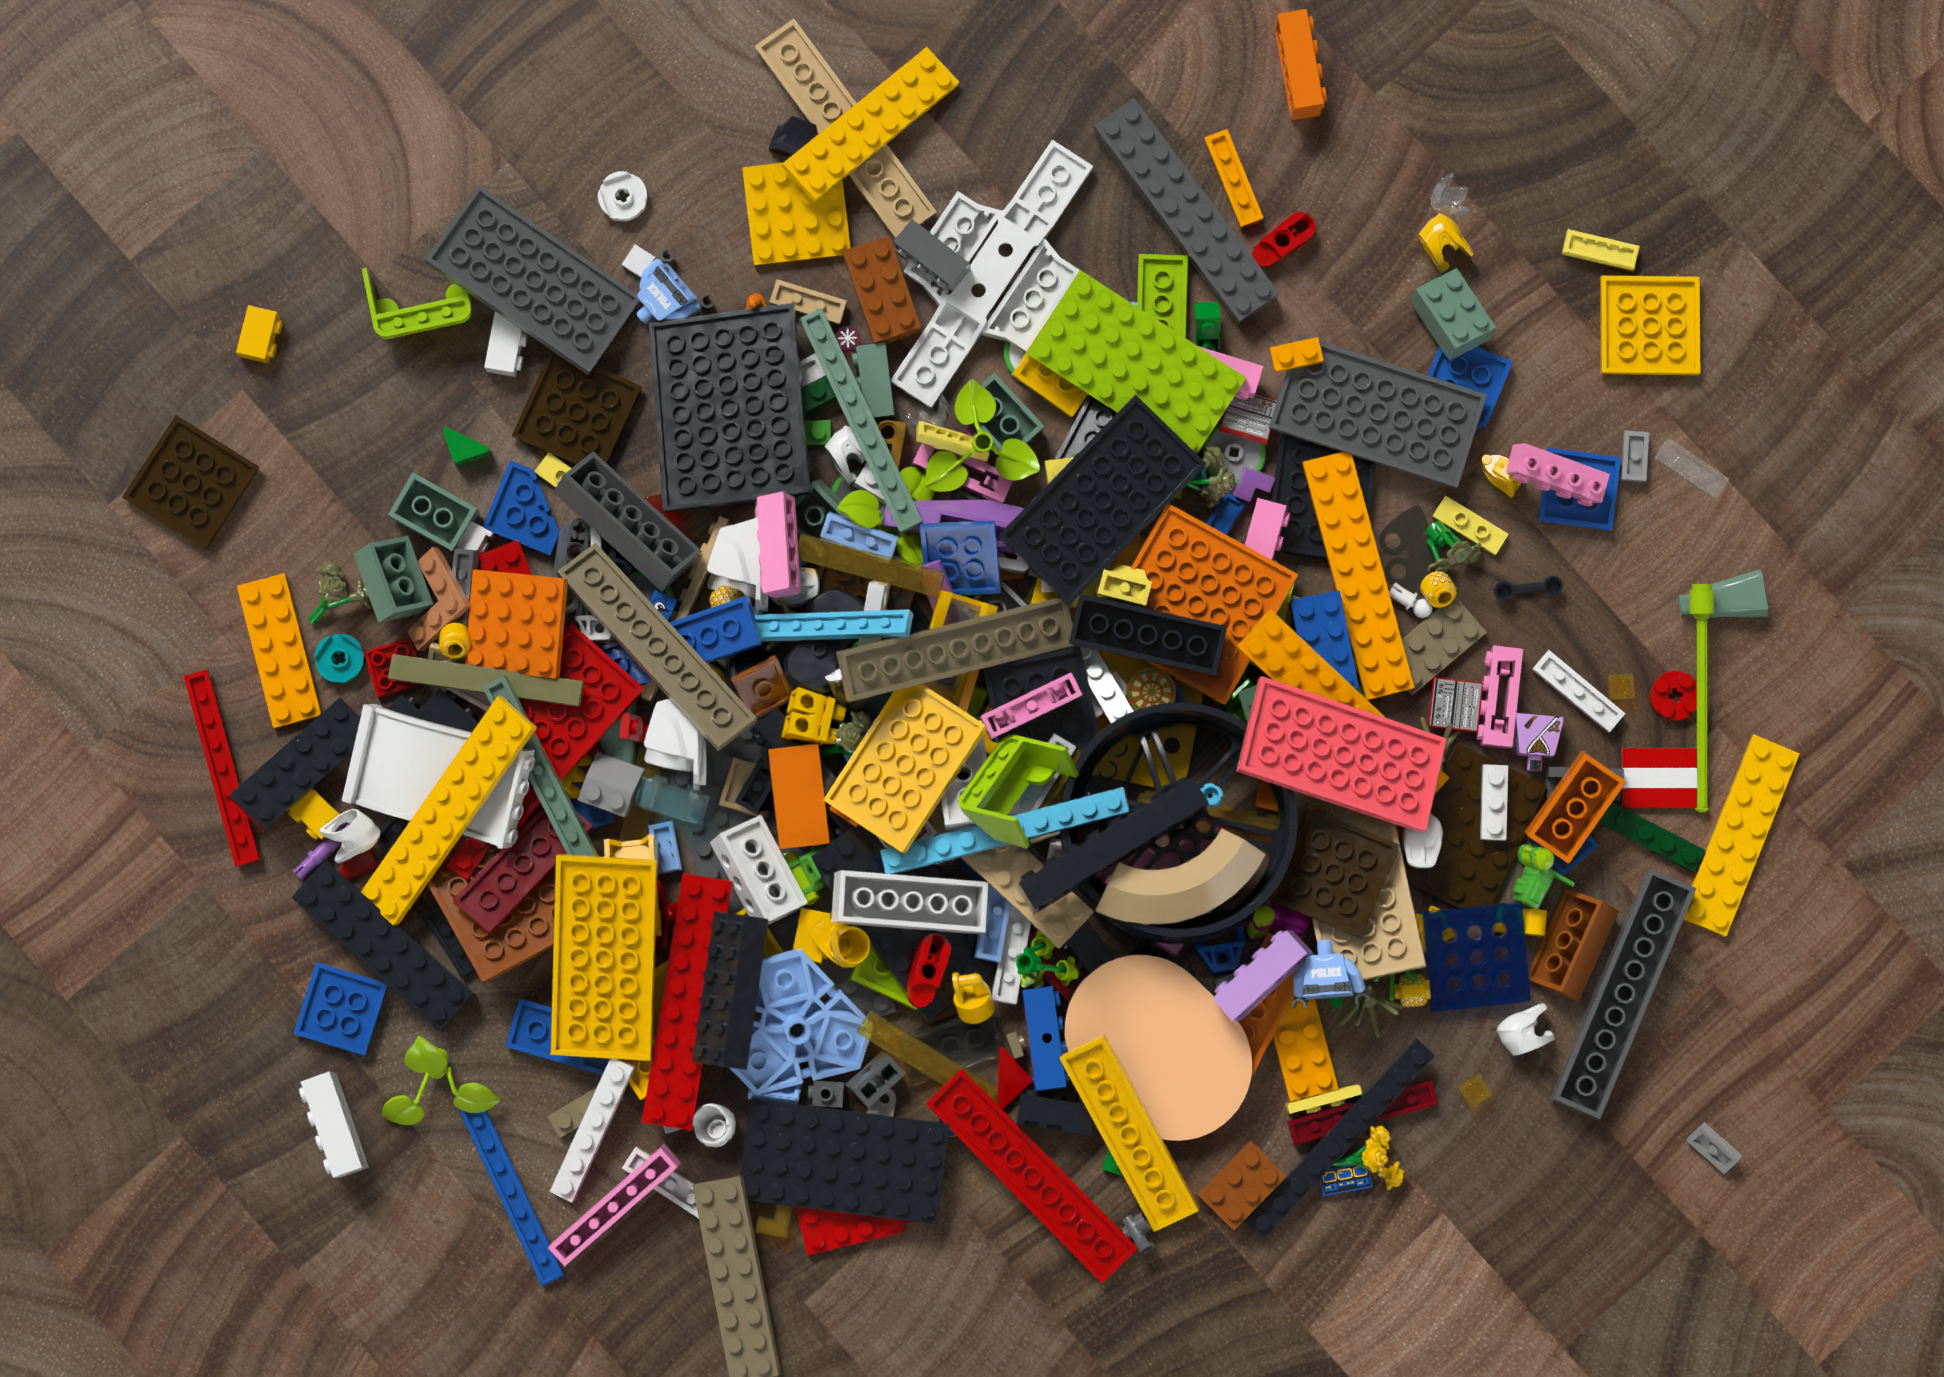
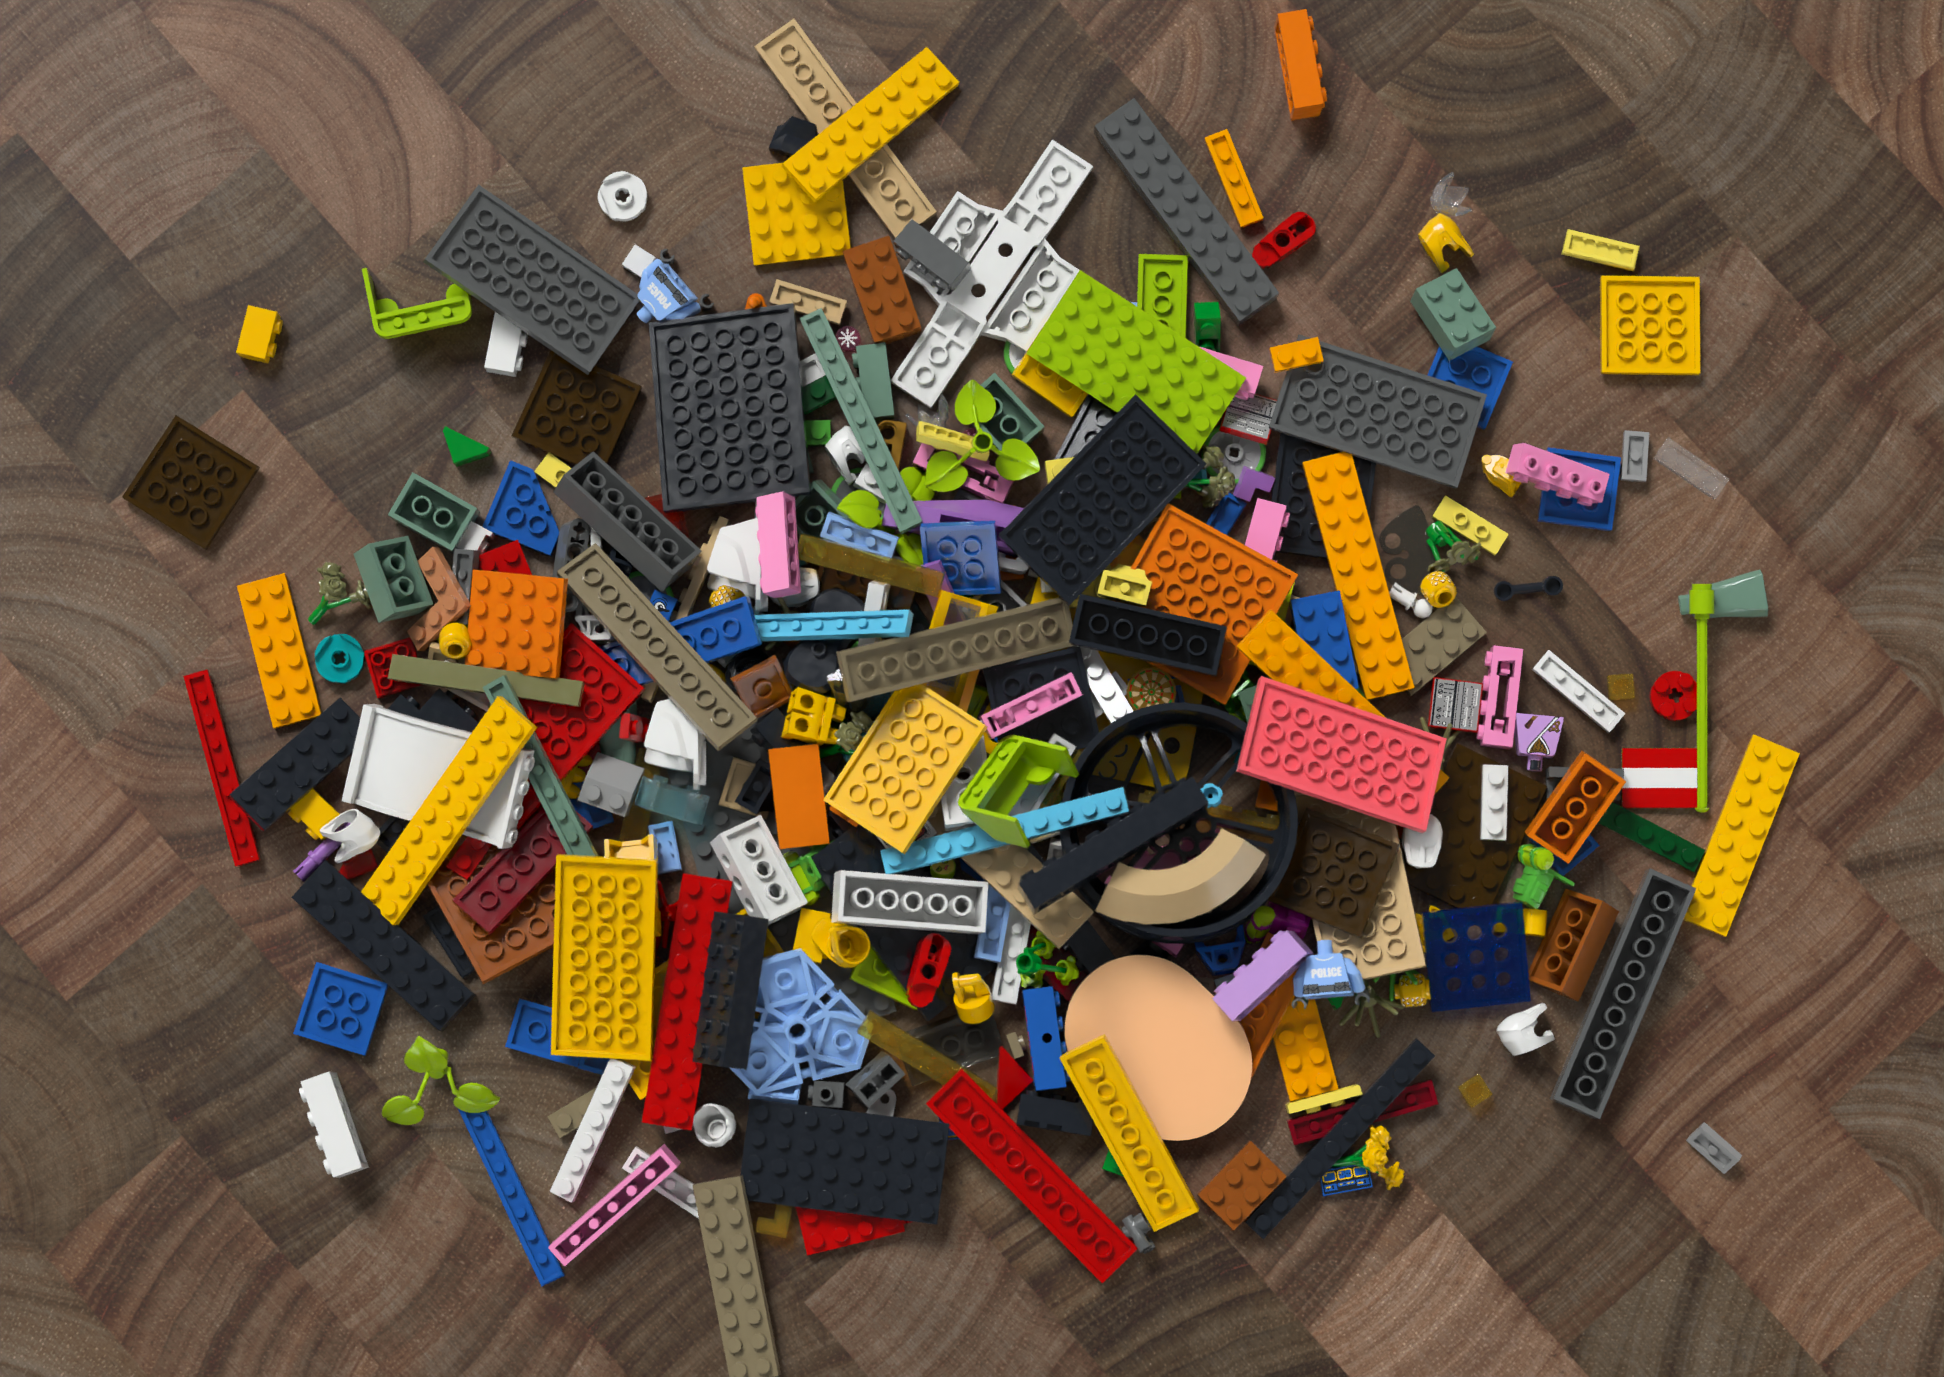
(943, 869): none -> tile

